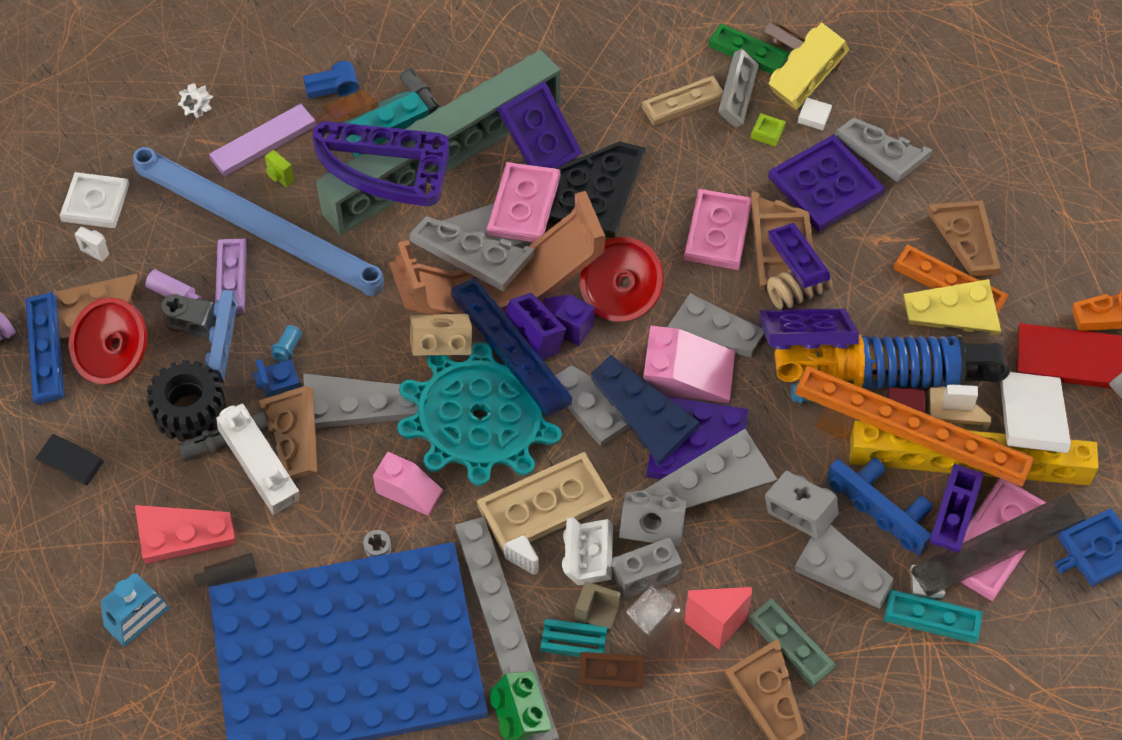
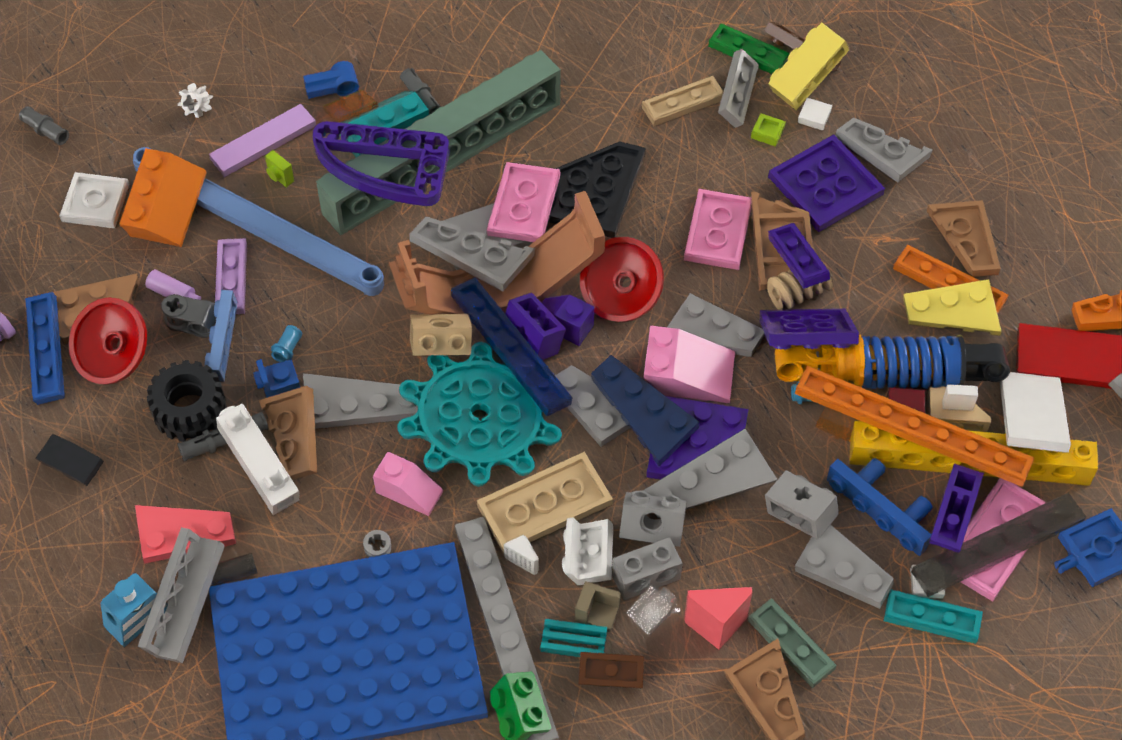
(44, 125): none -> dark grey pin
(92, 243): white plate -> none
(162, 198): none -> orange slope
(183, 598): none -> light grey fence
(539, 128): dark purple plate -> none

